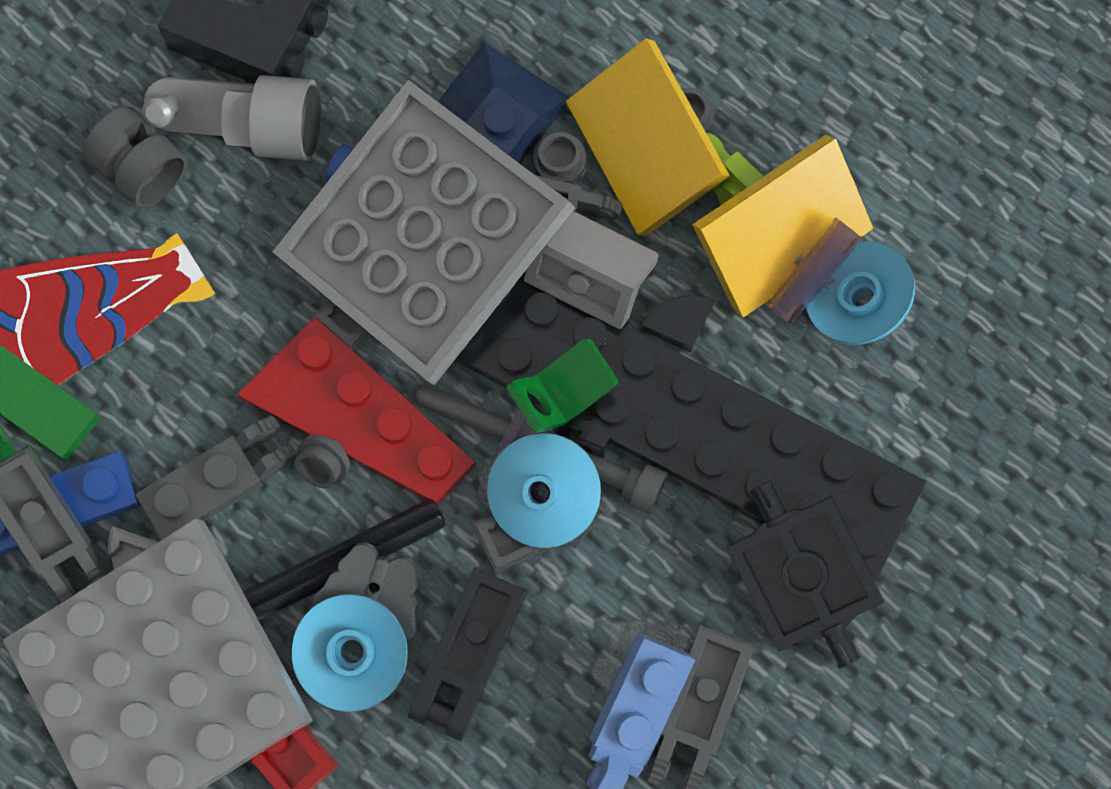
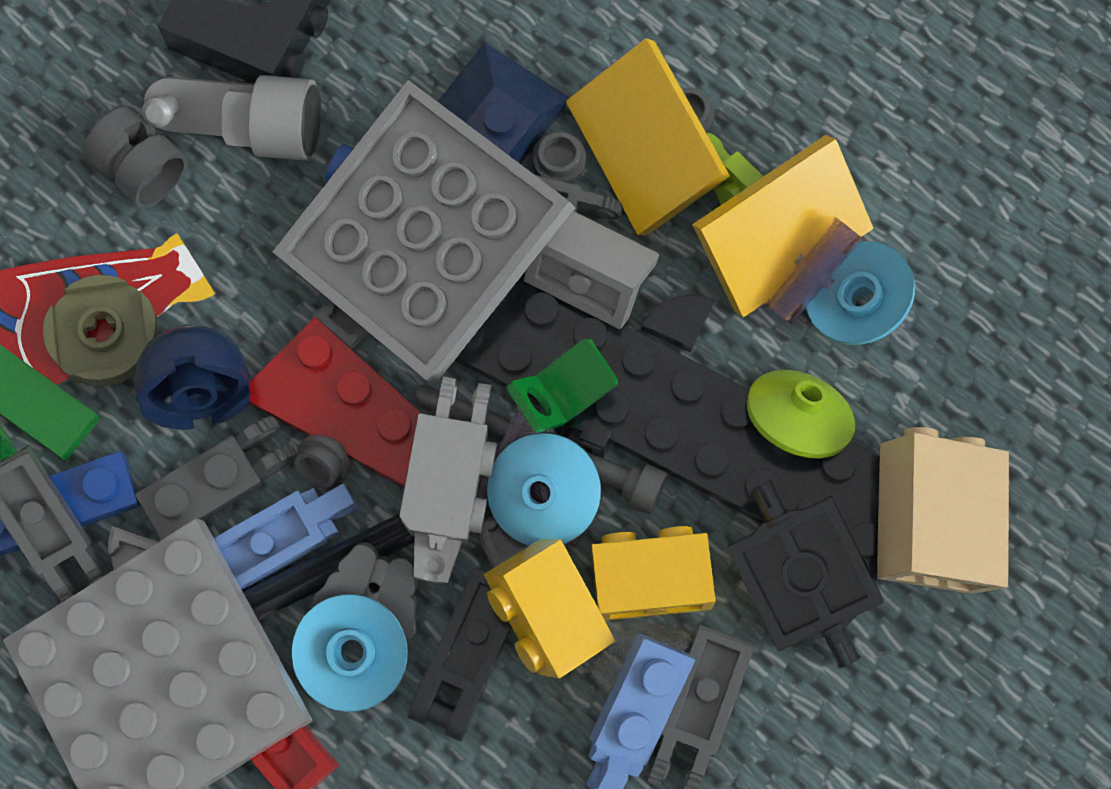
(77, 313): none -> olive plate
(190, 377): none -> dark blue cylinder
(283, 533): none -> medium blue hinge
(443, 483): none -> light grey hinge
(548, 609): none -> yellow brick
(652, 574): none -> yellow brick
(800, 414): none -> lime dish
(943, 512): none -> tan brick

